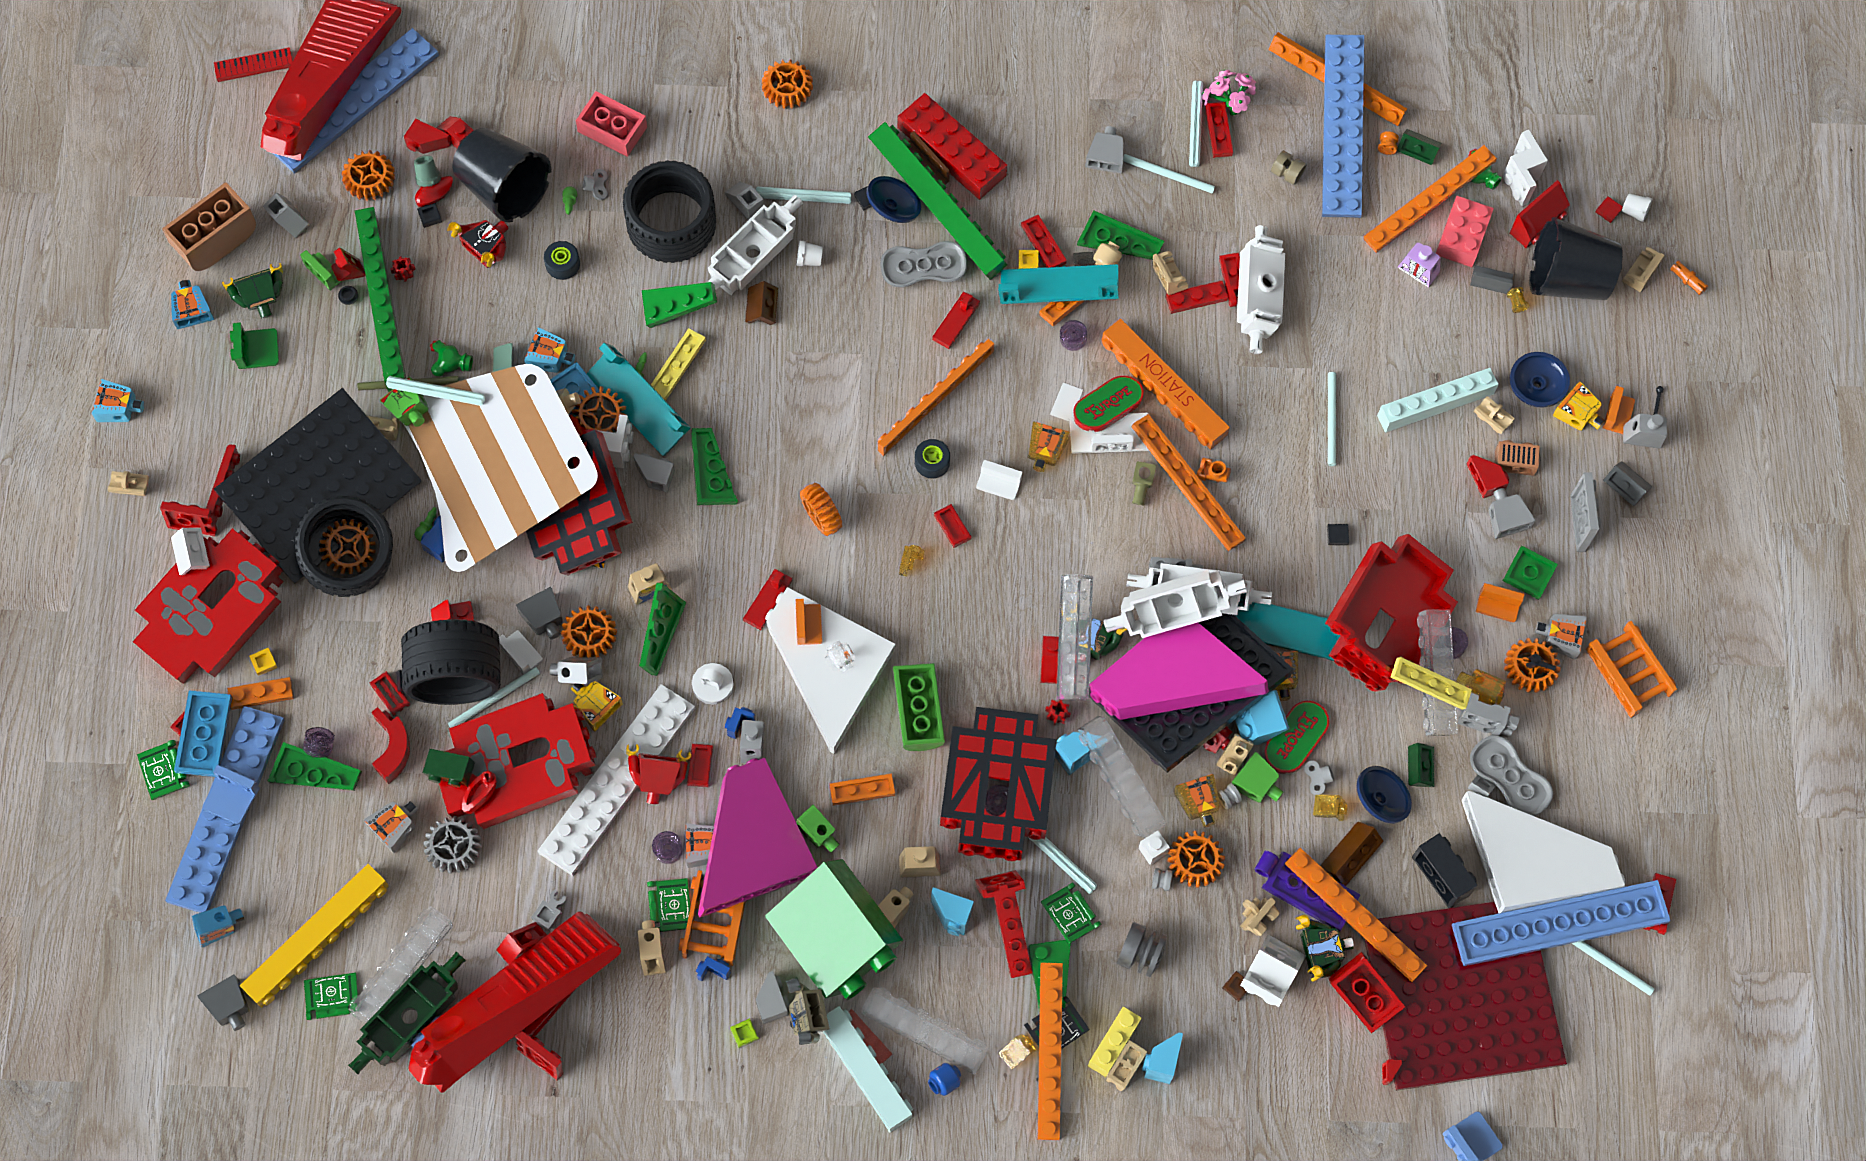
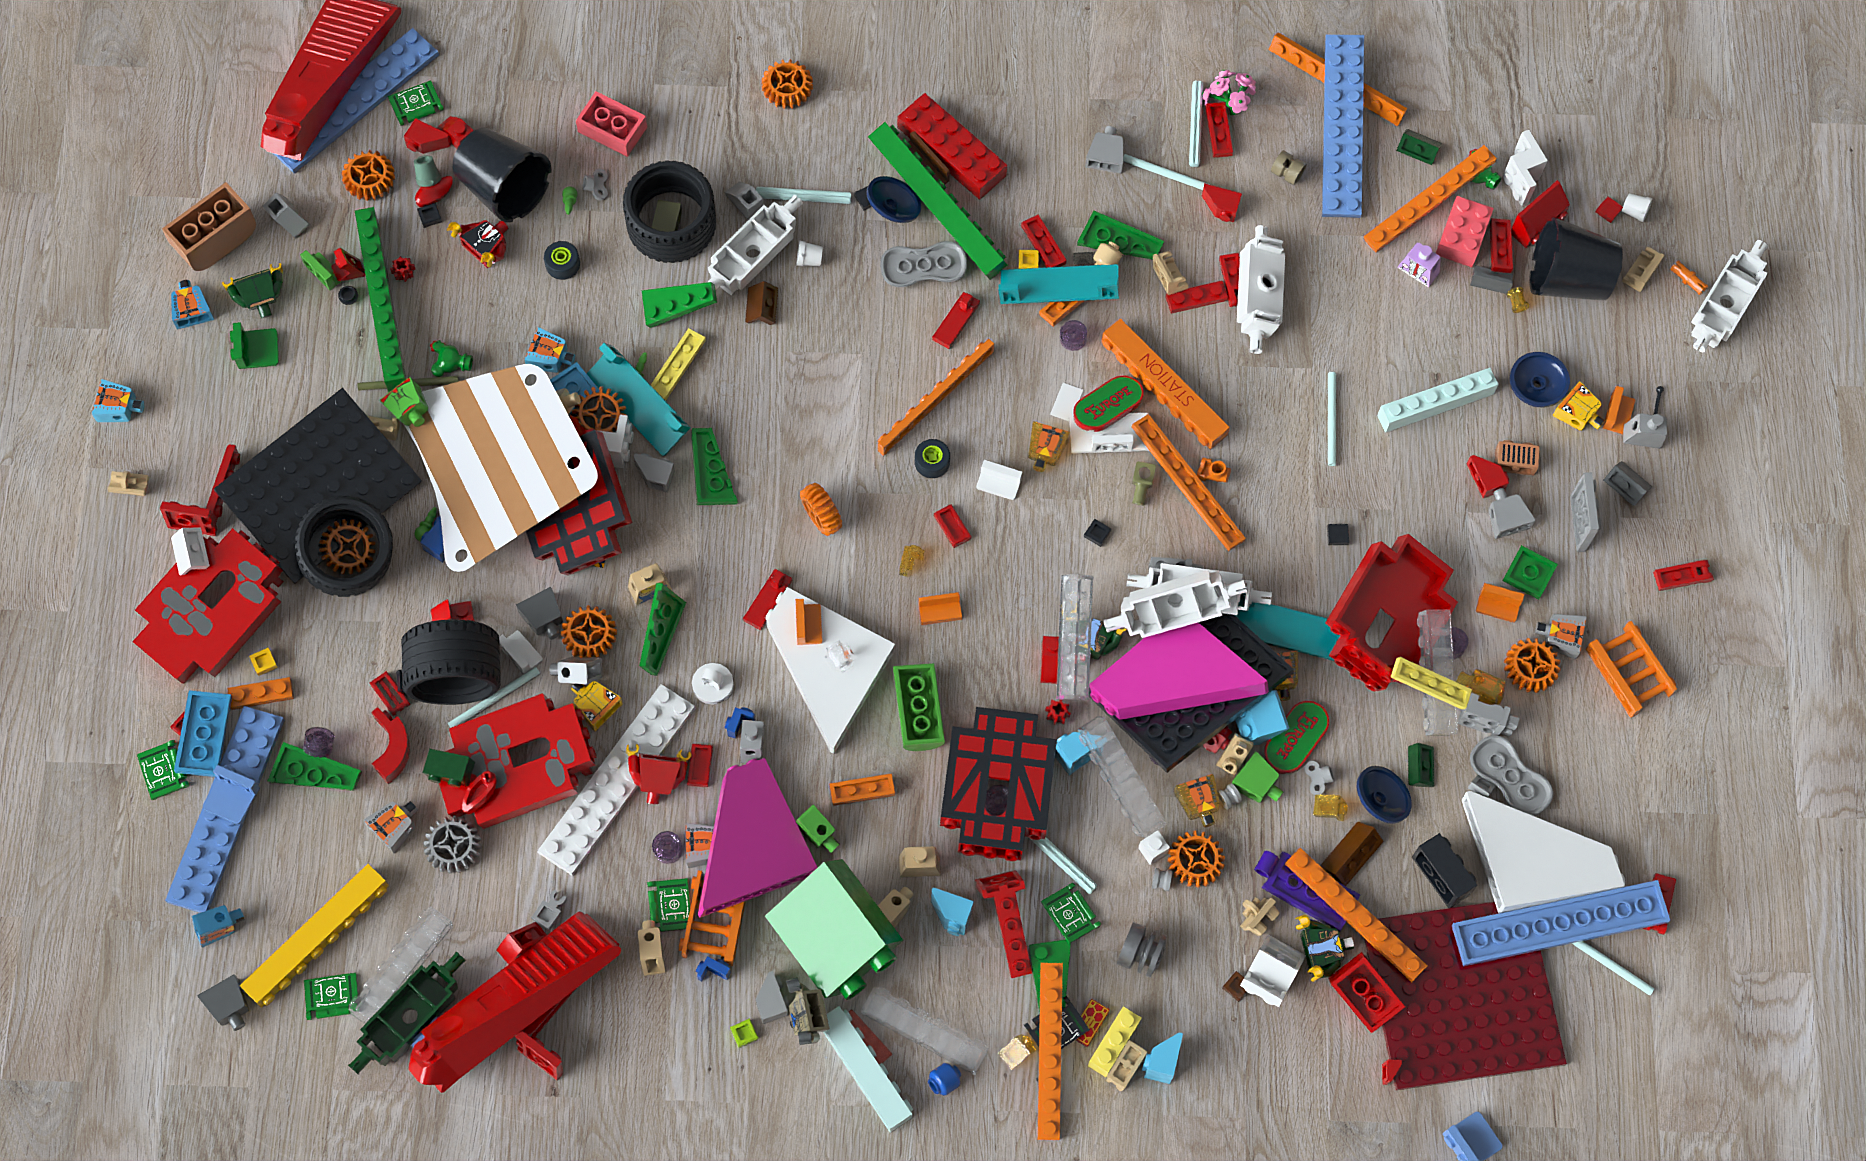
(253, 64): red tile -> none
(415, 102): none -> green piece
(435, 390): light aqua axle -> none
(503, 357): sand green slope -> none
(667, 216): none -> olive panel
(940, 608): none -> orange panel
(1093, 1017): none -> tile
(1097, 532): none -> black tile
(1221, 202): none -> red slope
(1388, 143): orange wheel -> none
(1494, 415): tan hips -> none
(1501, 245): none -> red plate
(1537, 661): black hand -> none
(1683, 575): none -> red plate
(1738, 285): none -> white brick

